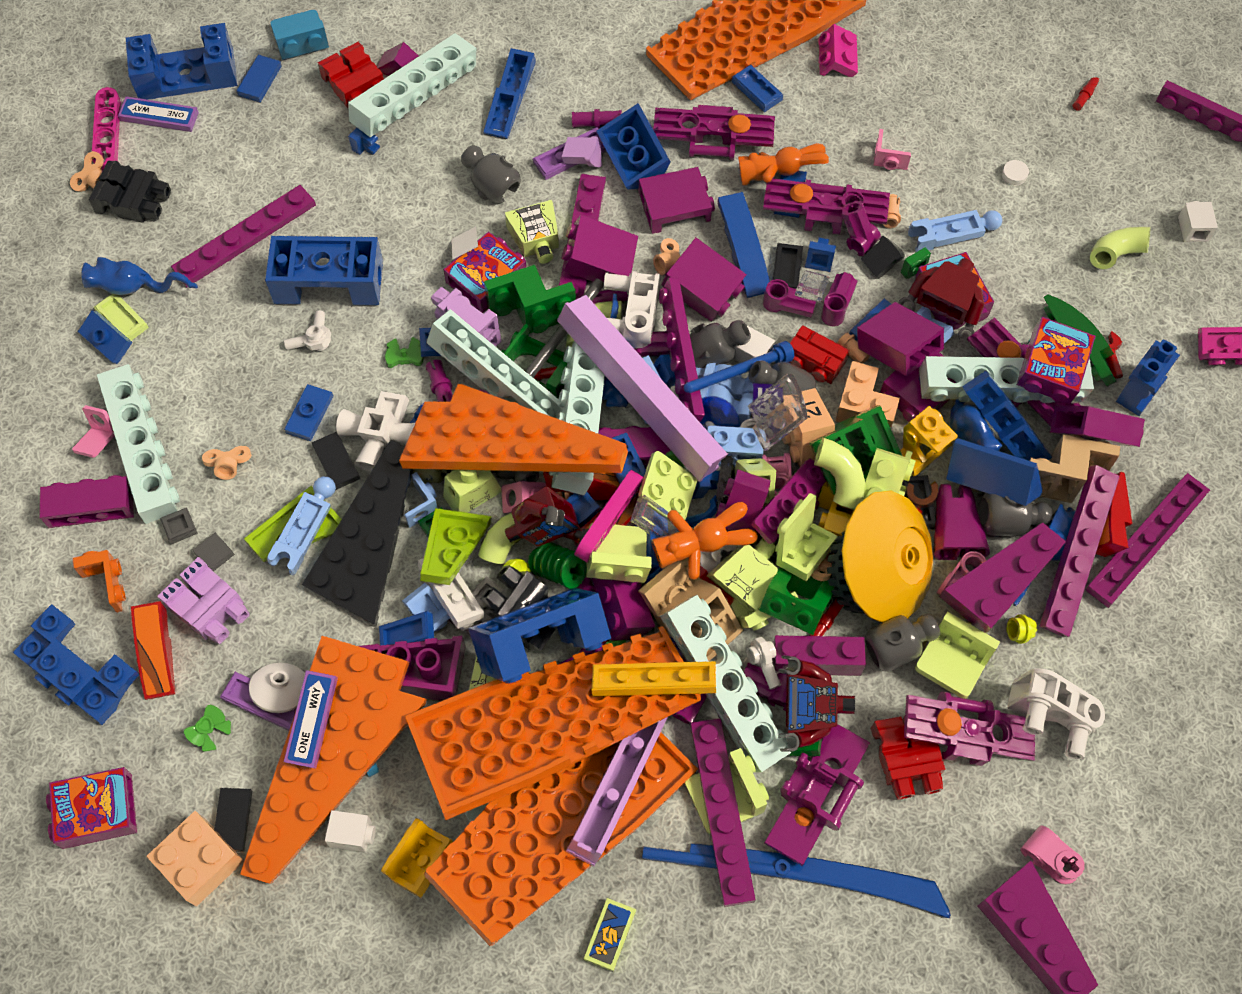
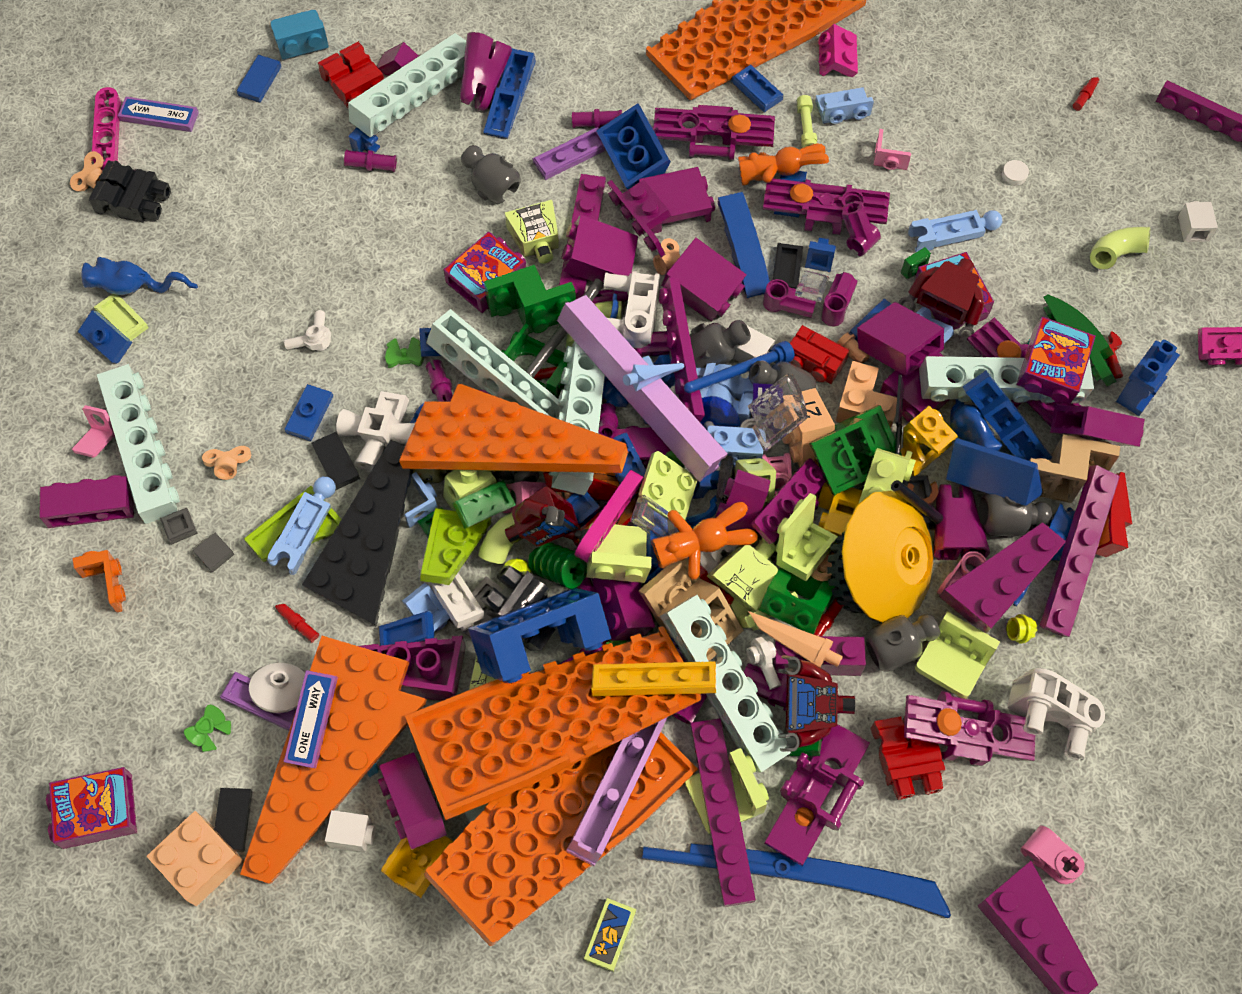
(77, 681): blue bracket -> none
(153, 649): slope -> none
(159, 74): blue plate -> none
(213, 608): lavender hips -> none
(244, 234): magenta plate -> none
(297, 622): none -> red piece
(352, 264): blue plate -> none
(370, 160): none -> magenta pin
(411, 801): none -> magenta brick
(464, 242): white sticker -> none
(482, 68): none -> magenta piece
(484, 504): none -> green plate
(485, 323): lavender hips -> none
(582, 151): lavender tile -> none
(608, 420): none -> magenta pin
(644, 209): none -> magenta bracket
(646, 374): none -> light blue piece
(805, 107): none -> yellowish green bar
(807, 645): none -> light nougat bar
(844, 105): none -> light blue bracket
(846, 471): yellowish green cylinder -> none
(883, 257): black tile -> none
(893, 212): light nougat pin -> none
(898, 419): none -> black piece
(916, 501): none -> black piece
(1147, 540): magenta plate -> none

